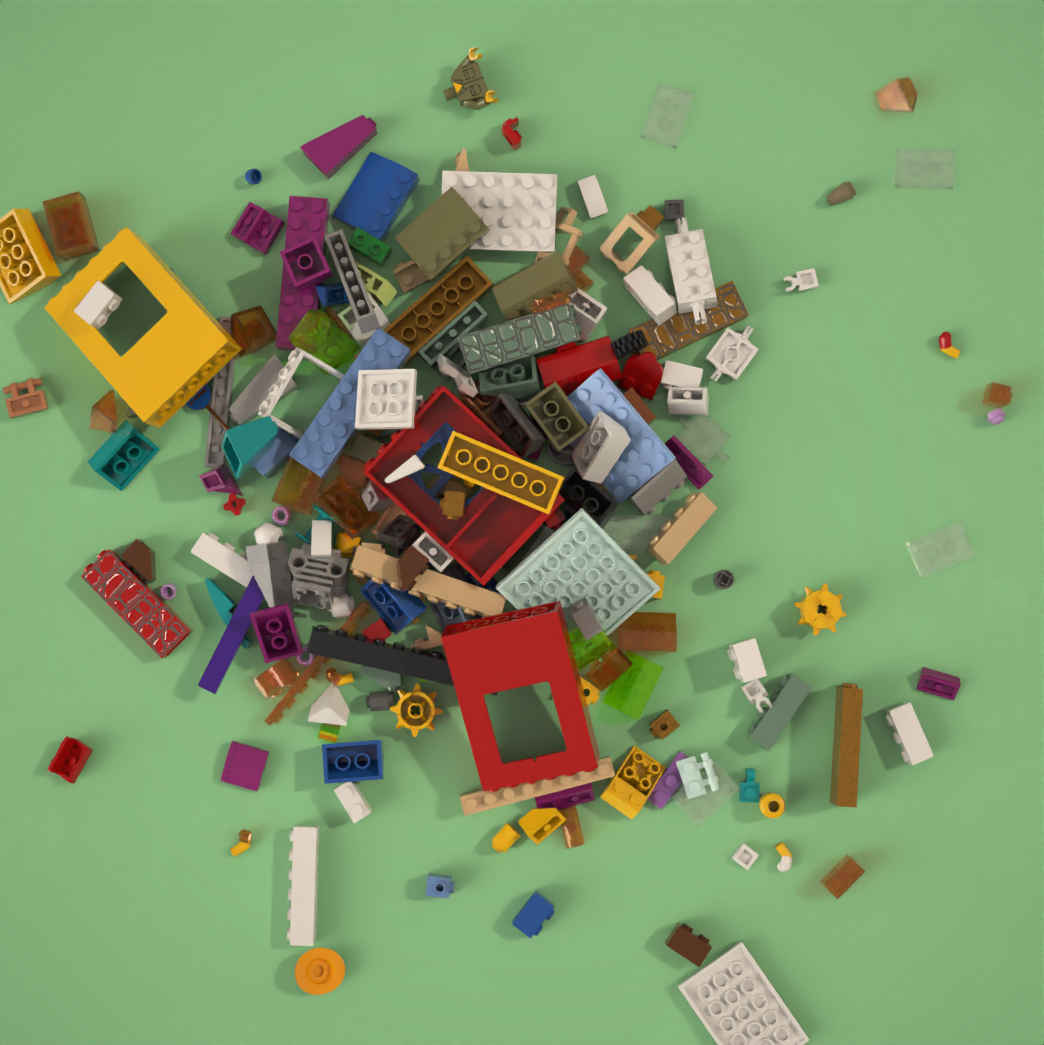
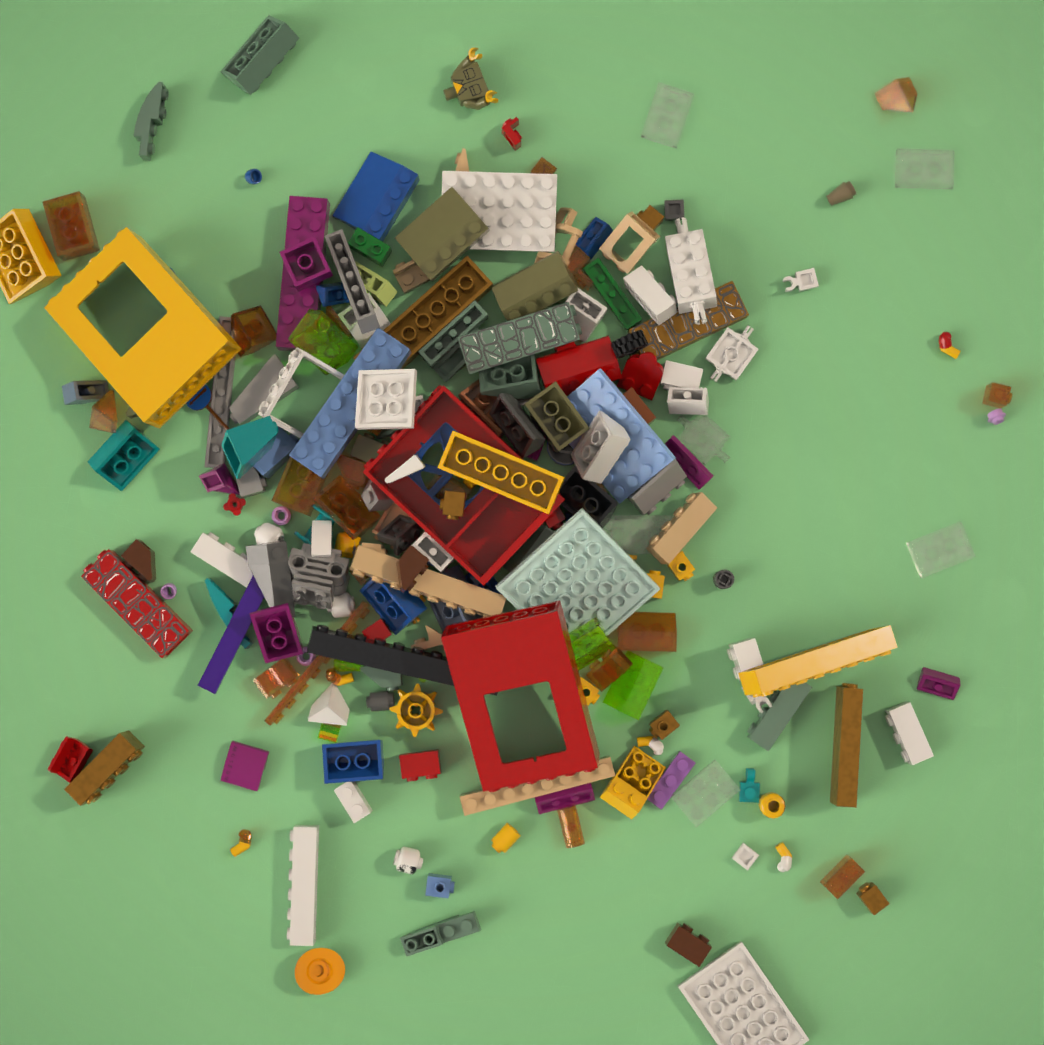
(27, 403): nougat plate -> none
(84, 391): none -> slope
(98, 305): white brick -> none
(104, 768): none -> pearl gold brick
(151, 113): none -> sand green slope
(251, 483): none -> light grey slope
(257, 228): magenta slope -> none
(260, 54): none -> sand green slope
(339, 145): magenta slope -> none
(343, 666): none -> clear neon green cone
(408, 860): none -> white head
(420, 764): none -> red brick
(440, 932): none -> sand green slope
(461, 376): white plate -> none
(533, 914): blue brick -> none
(541, 823): yellow slope -> none
(543, 167): none -> clear orange tile
(543, 304): clear orange plate -> none
(586, 618): light grey slope -> none
(592, 196): white slope -> none
(594, 237): none -> blue slope
(612, 294): none -> green plate
(655, 744): none -> arm
(674, 564): none -> yellow brick
(691, 776): light aqua plate -> none
(809, 608): yellow brick -> none
(817, 661): none -> yellow brick
(872, 898): none -> pearl gold brick

